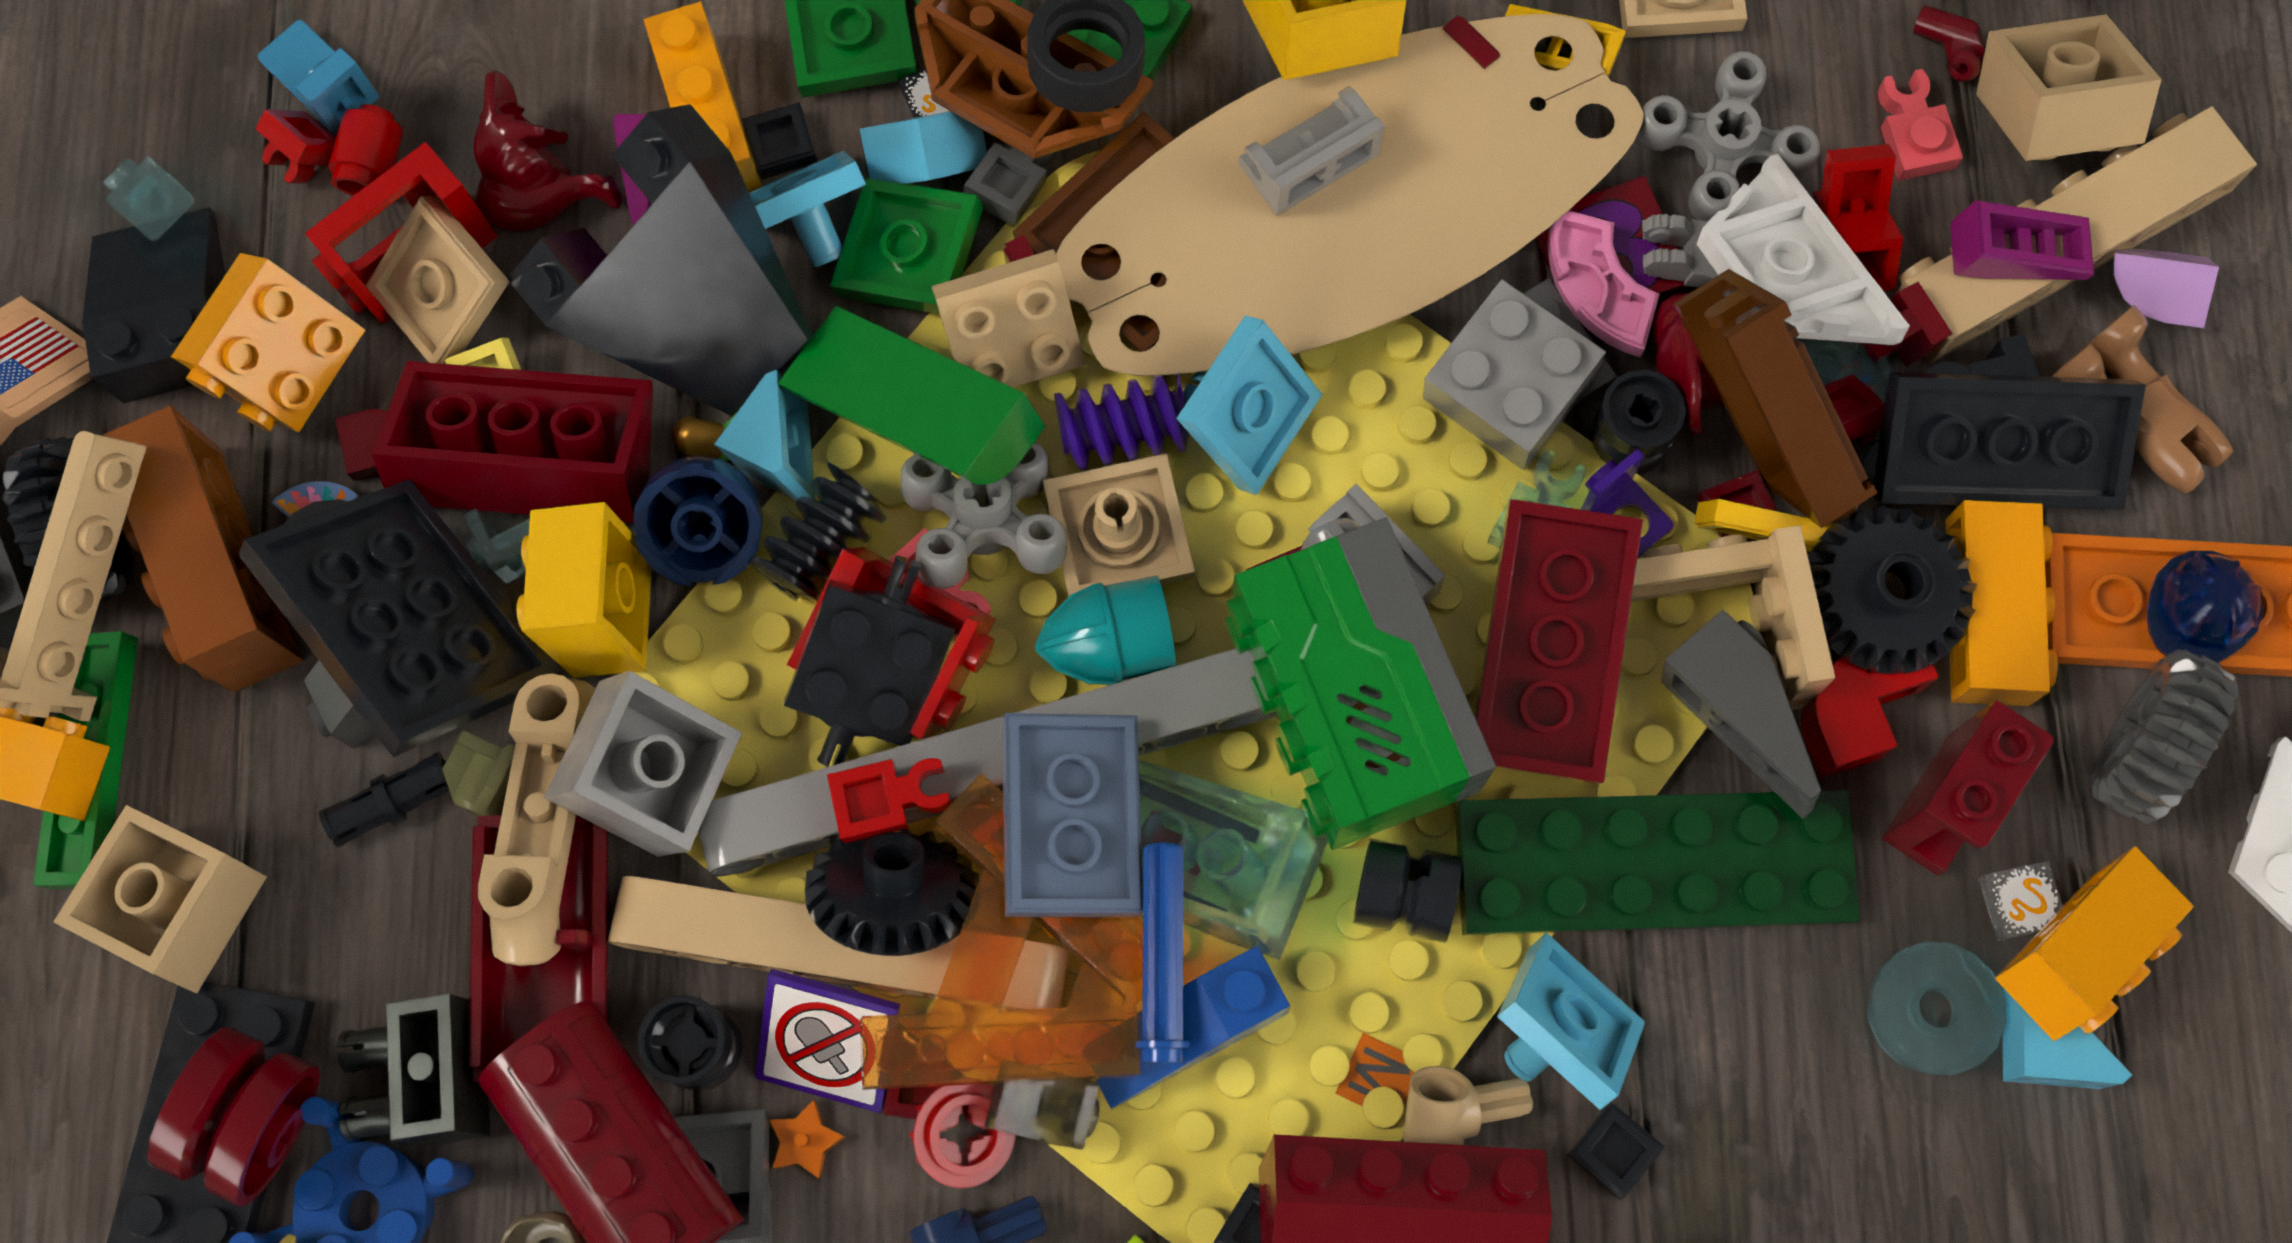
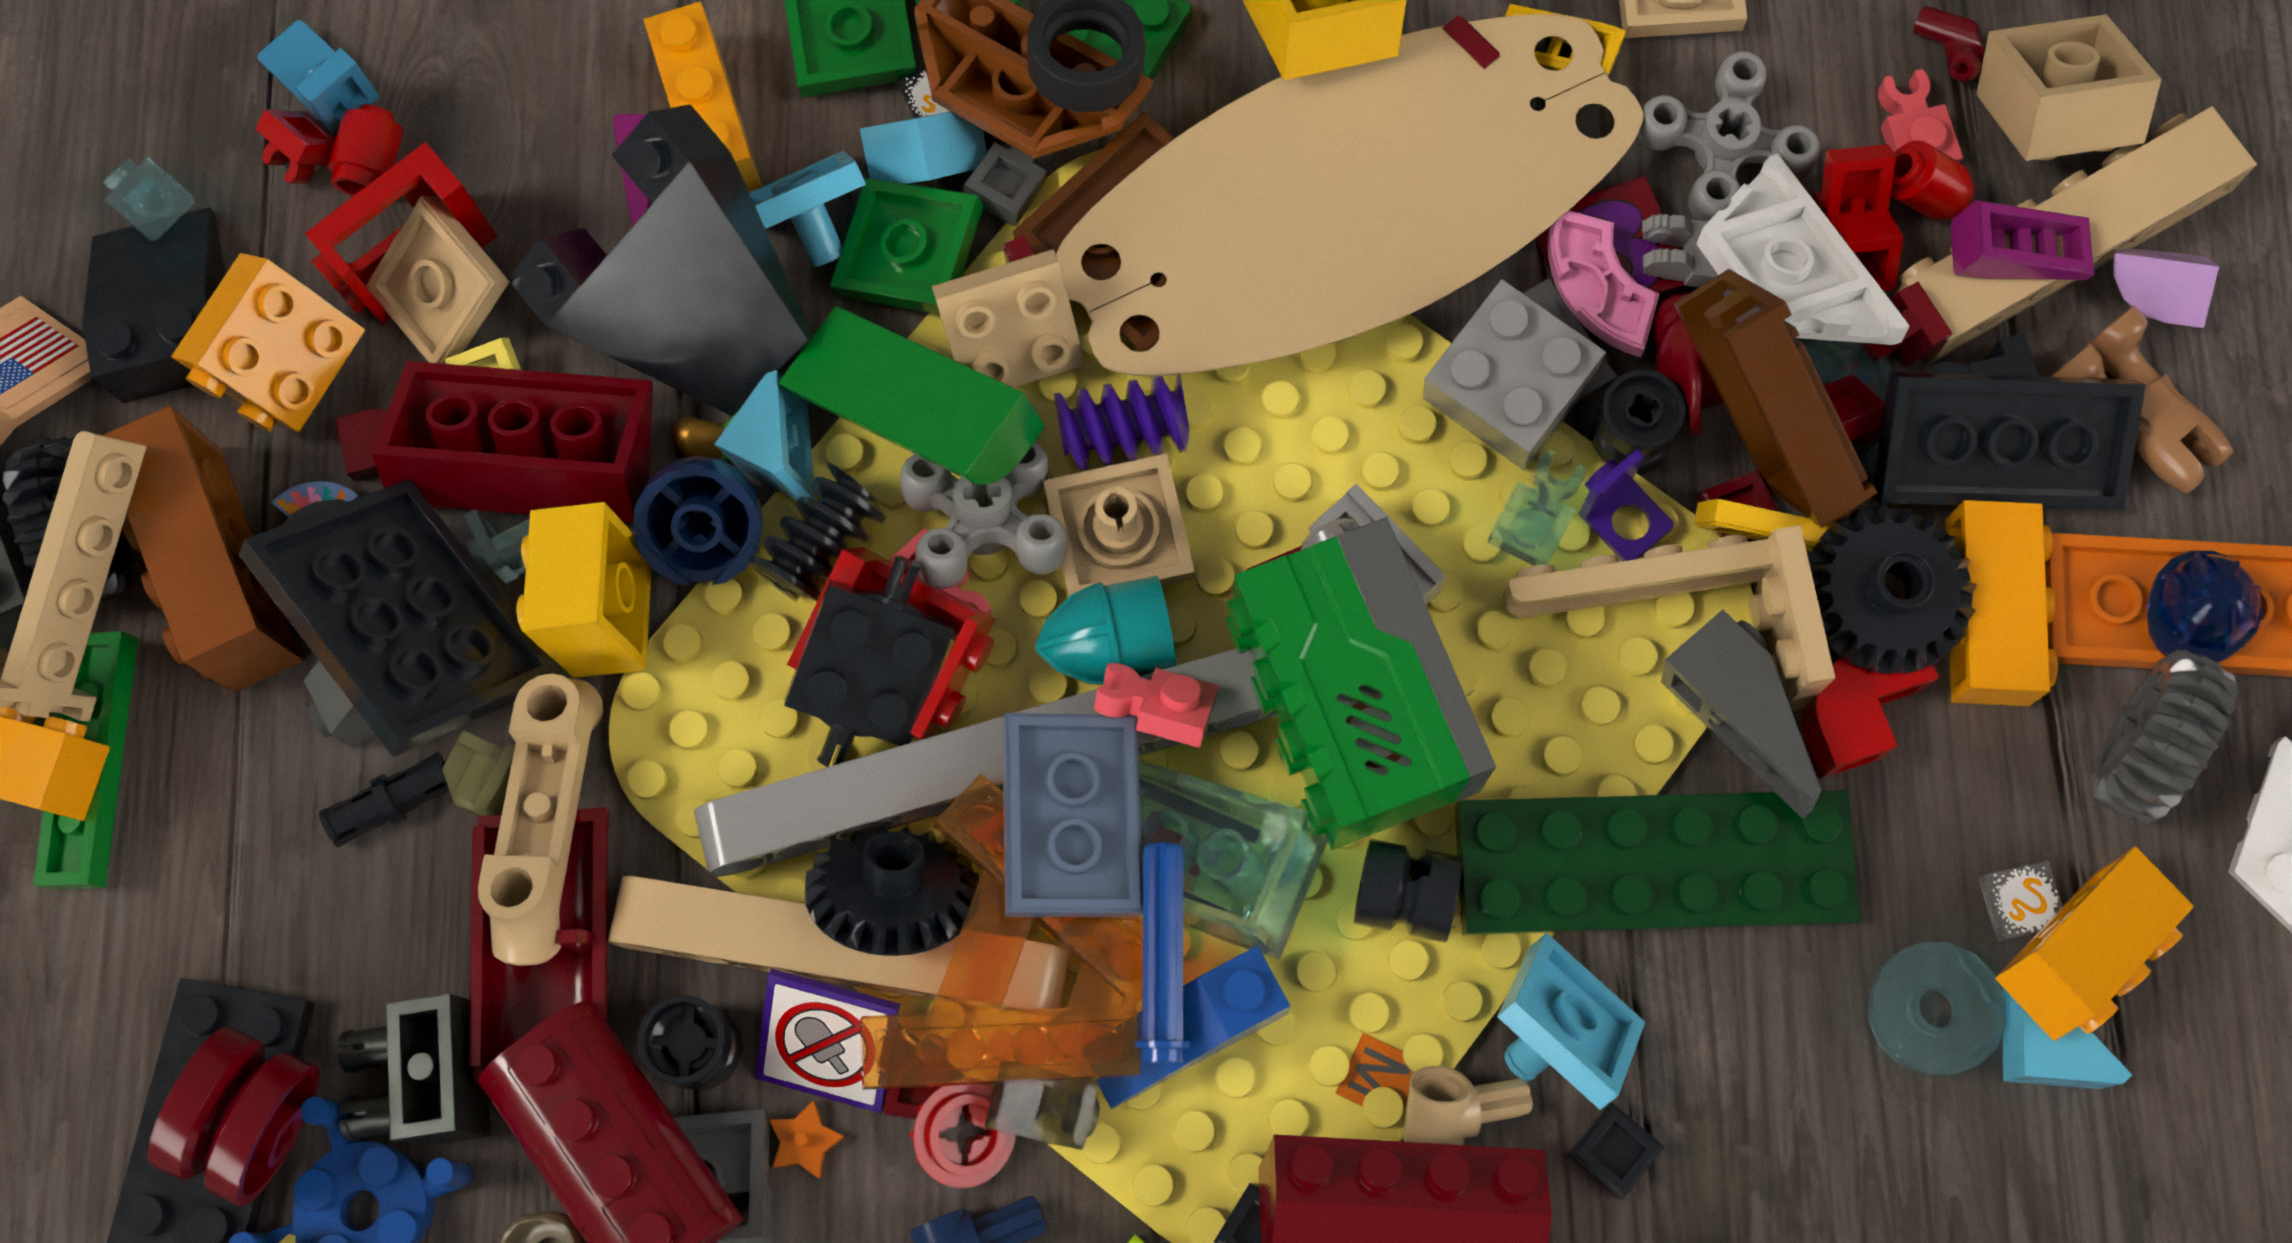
(160, 899): tan brick -> none
(521, 178): dark red piece -> none
(643, 764): light grey brick -> none
(780, 140): black tile -> none
(874, 798): red plate -> none
(1165, 706): none -> coral plate
(1249, 405): medium azure tile -> none
(1314, 152): light grey hinge -> none
(1557, 639): dark red plate -> none
(1931, 181): none -> red brick
(1968, 787): dark red panel -> none

